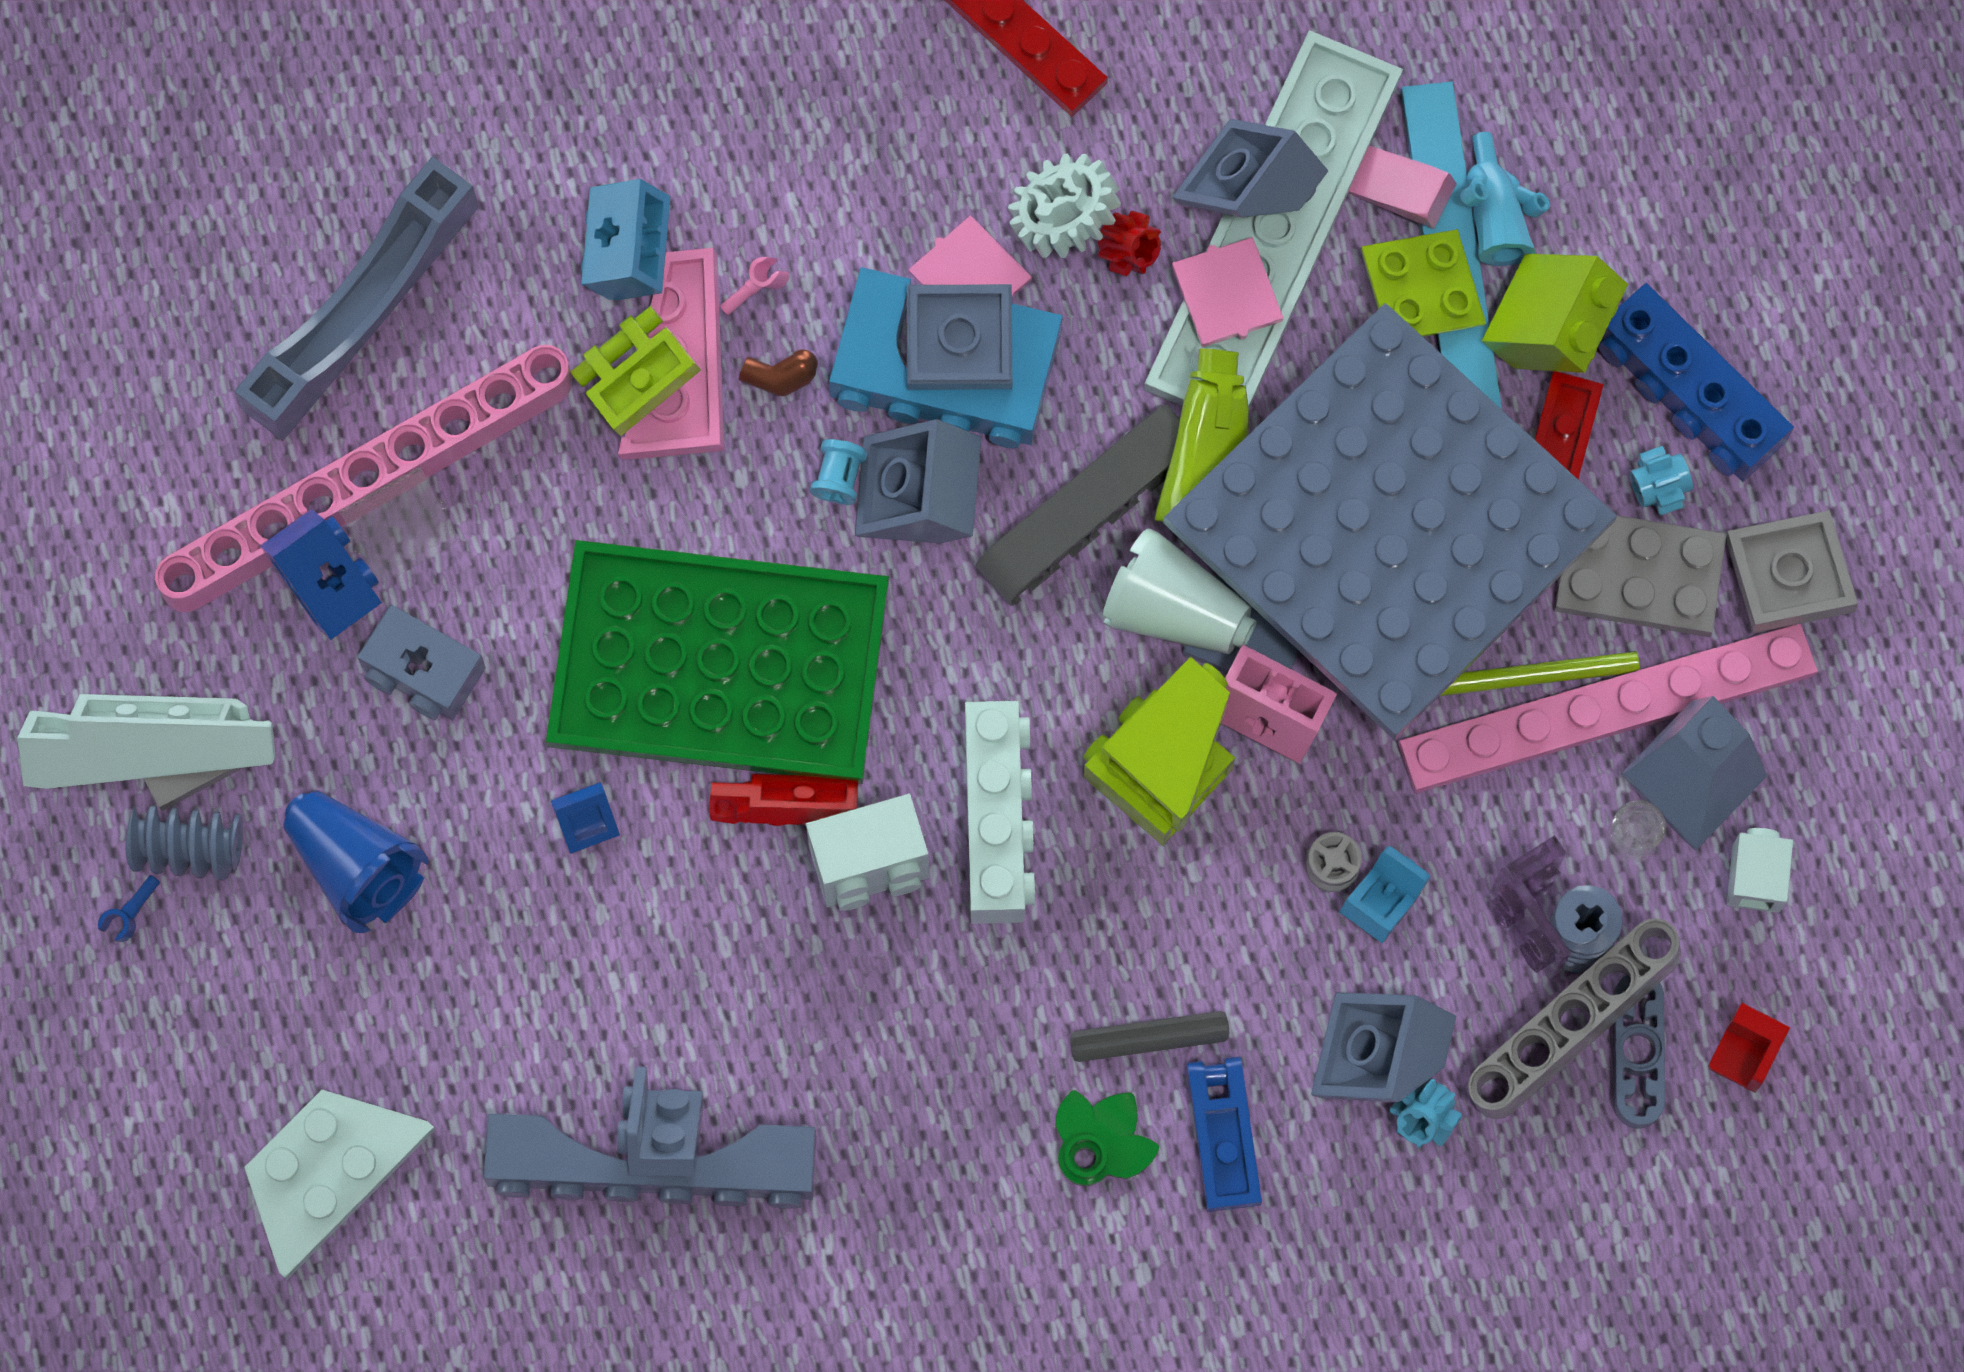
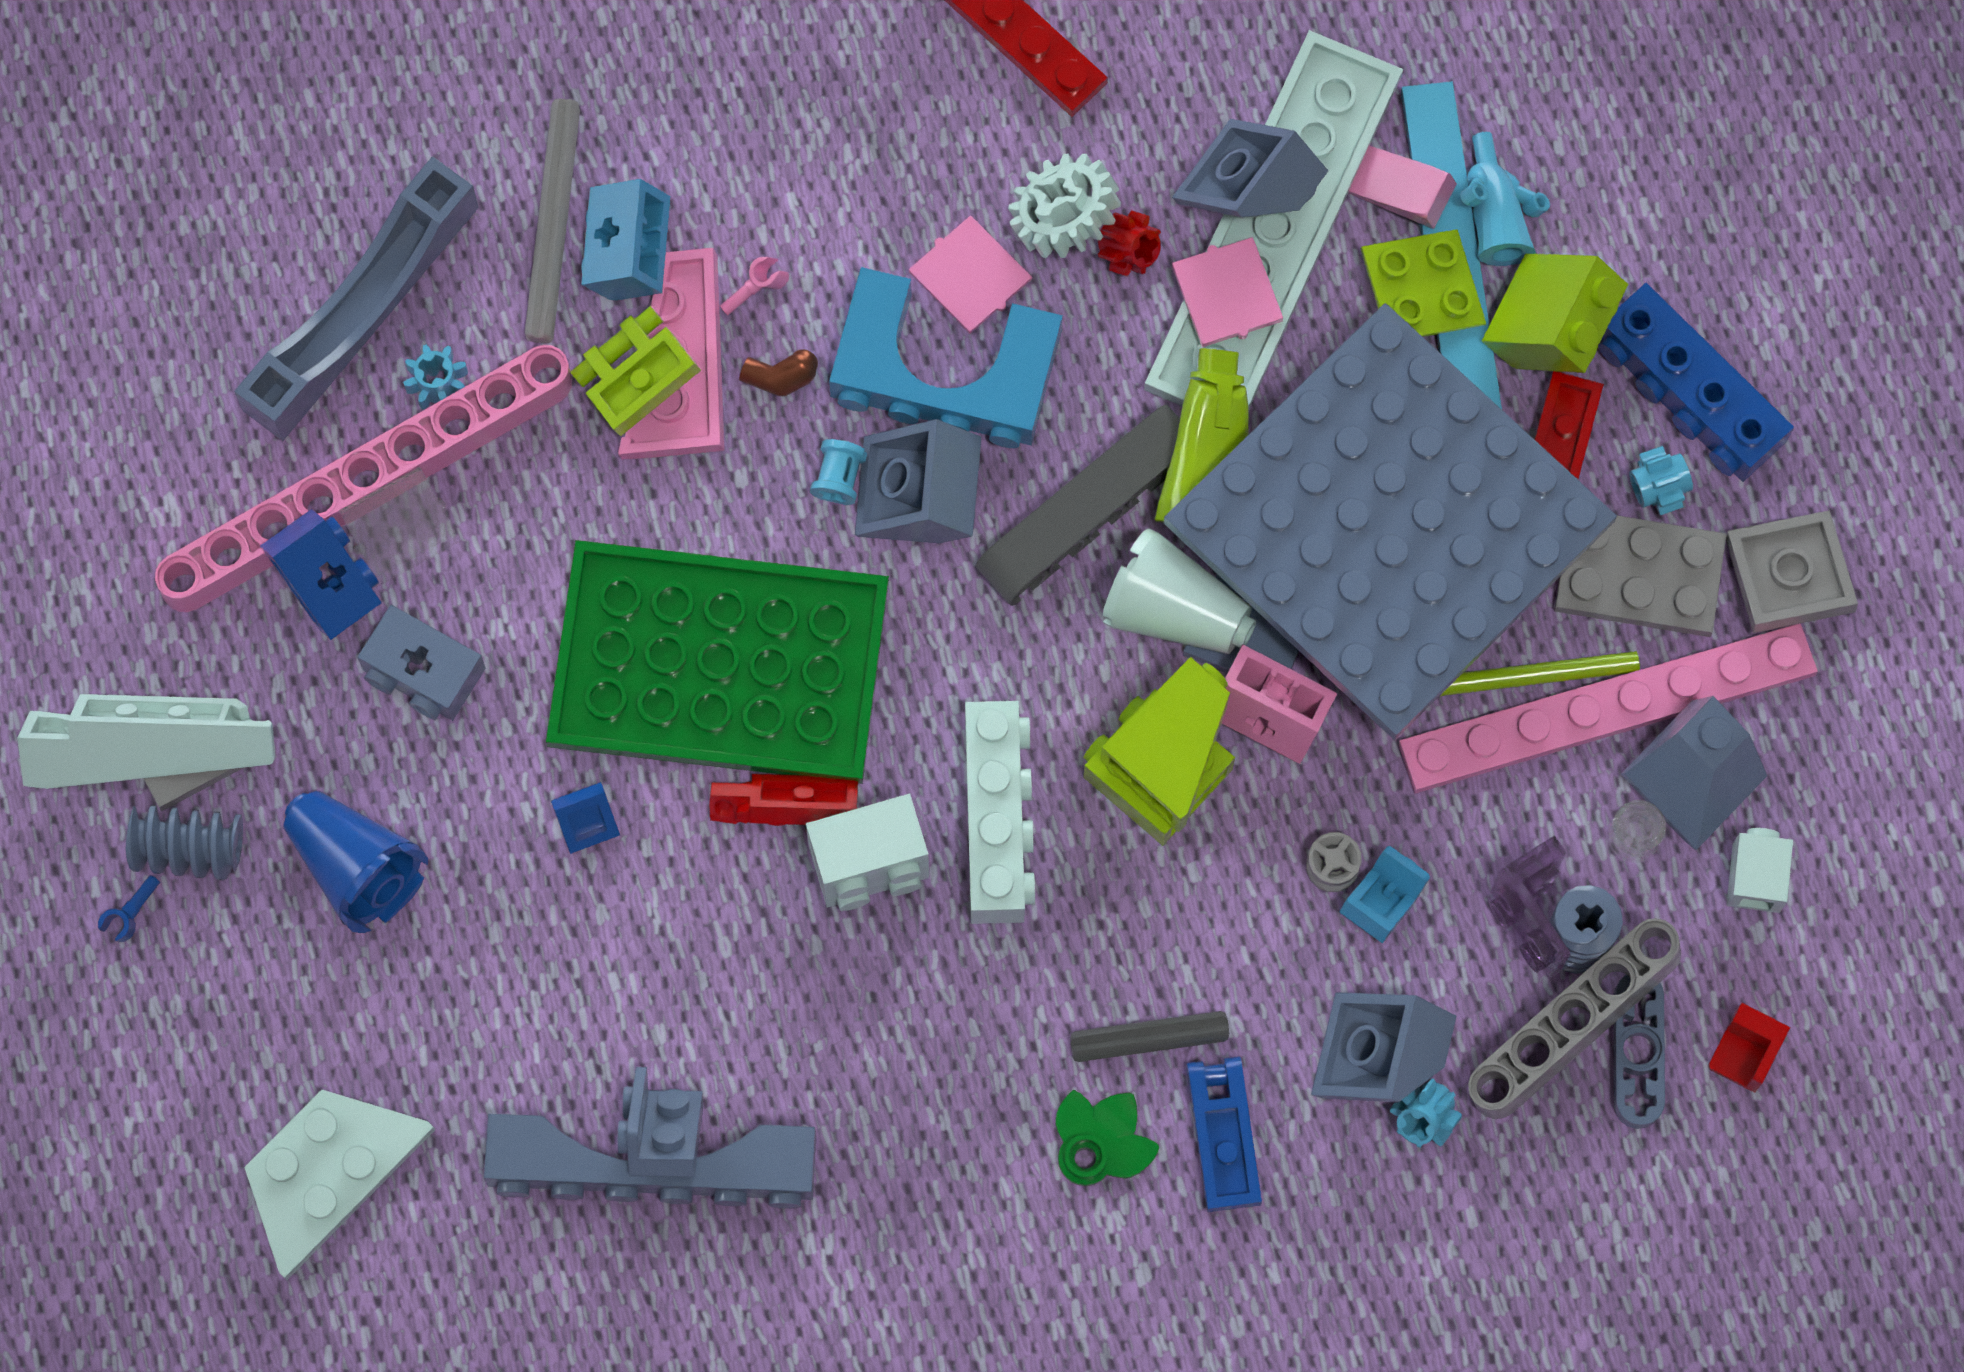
(430, 364): none -> medium azure gear
(552, 221): none -> light grey axle
(959, 337): sand blue tile -> none

